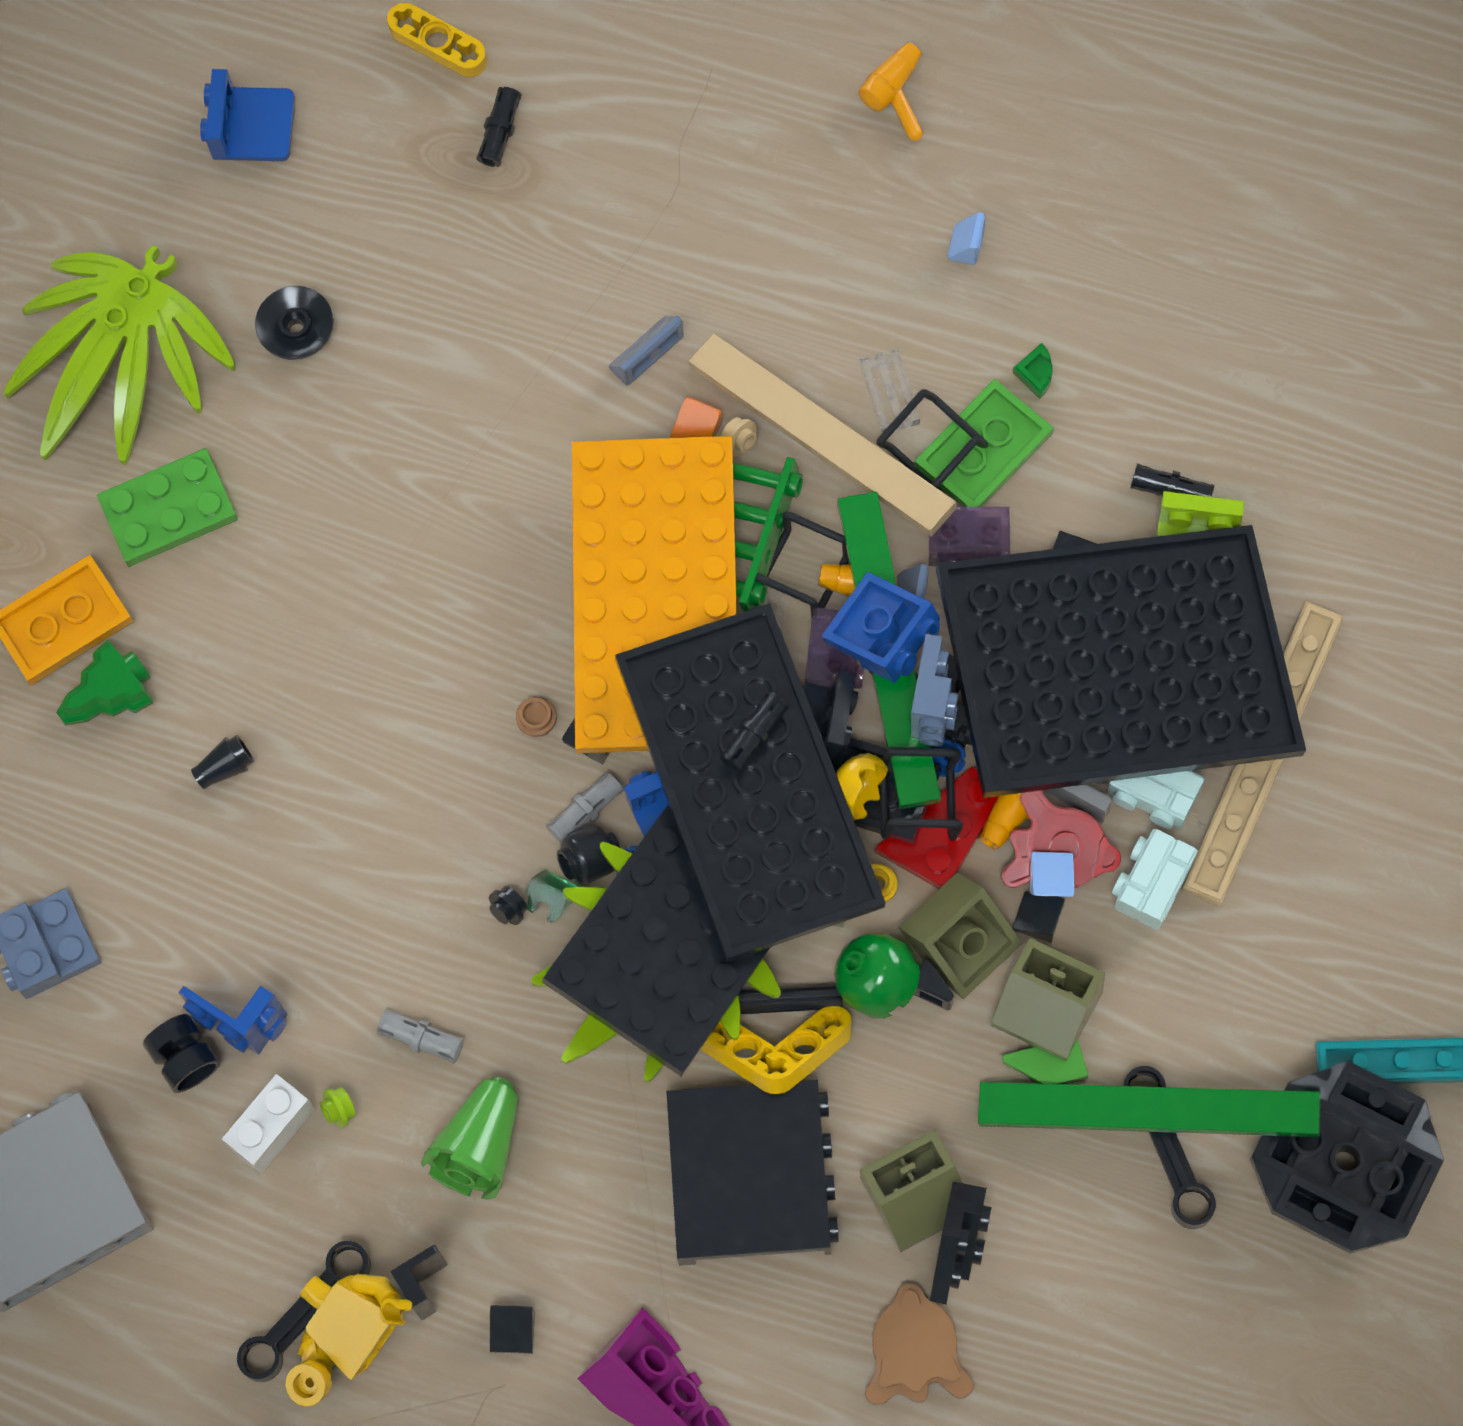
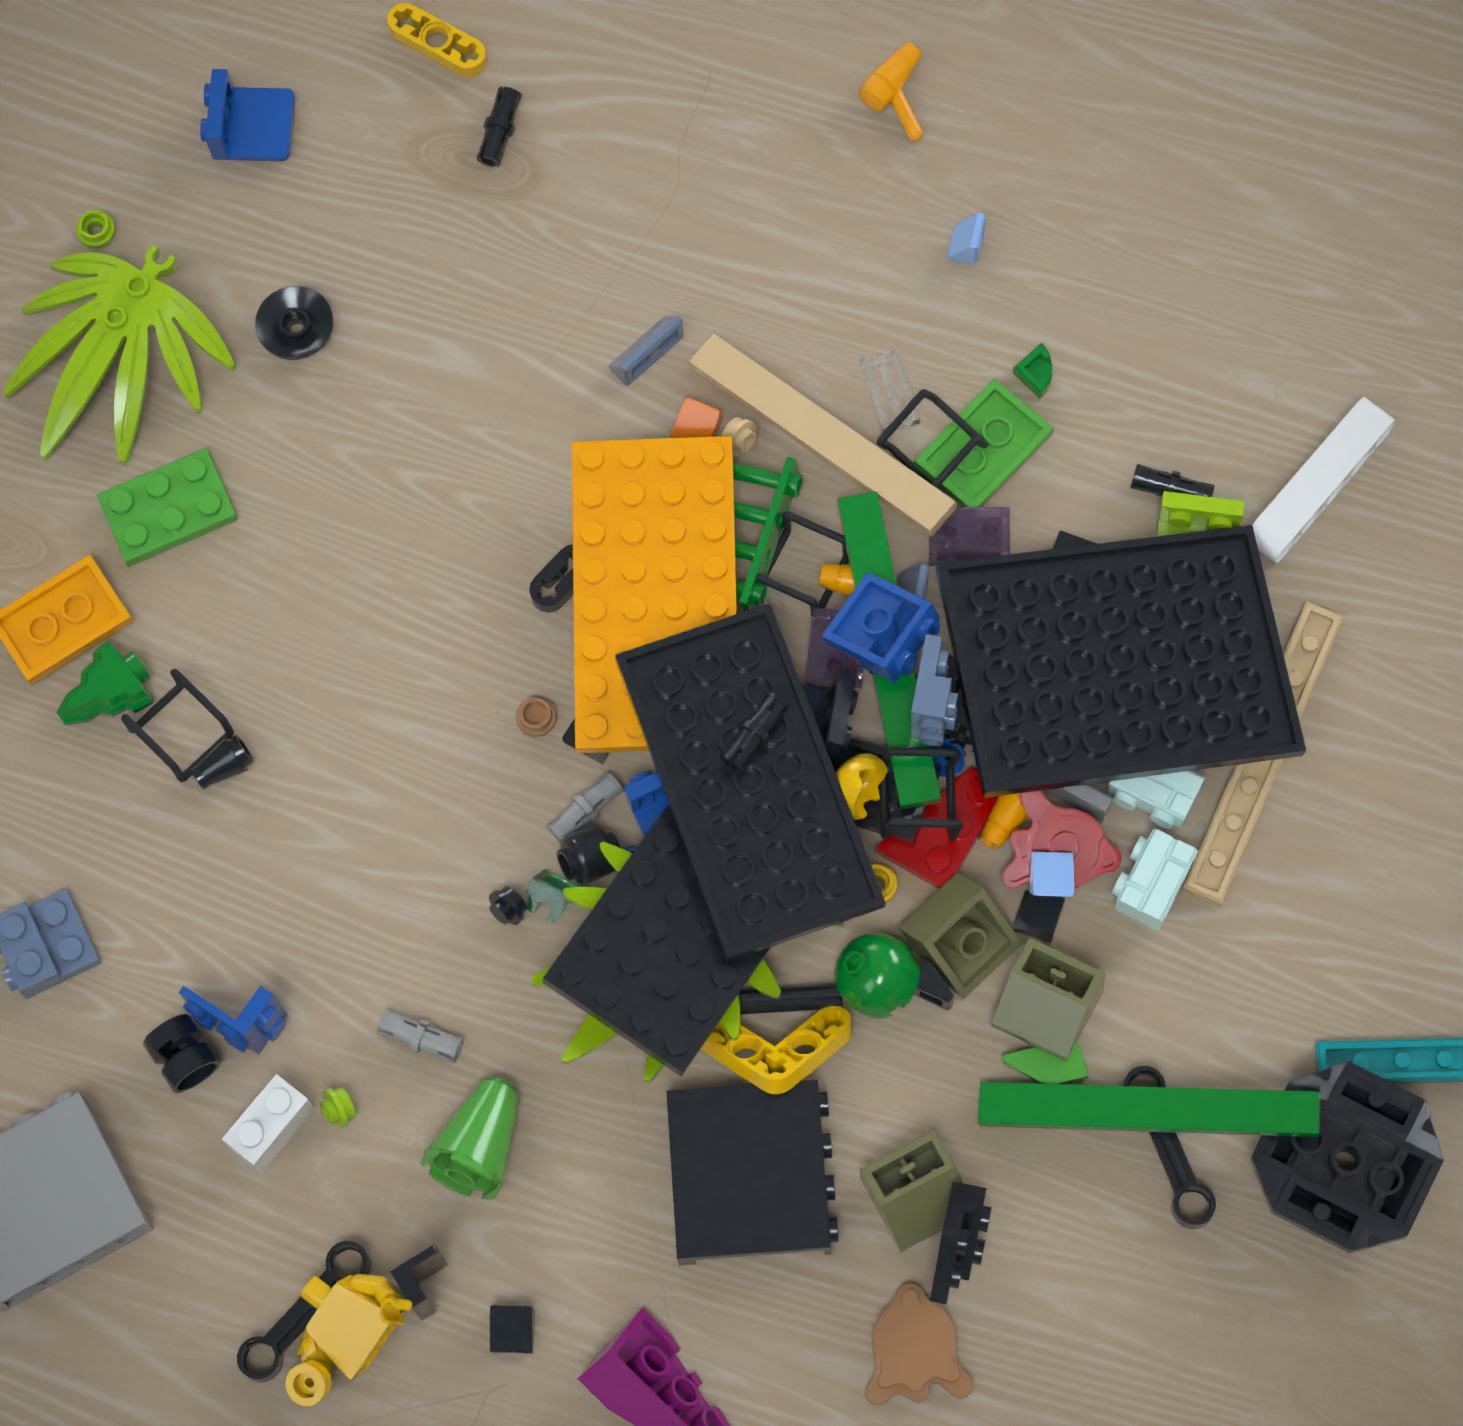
(94, 219): none -> lime plate
(136, 727): none -> black piece
(548, 576): none -> black beam
(1321, 479): none -> white beam

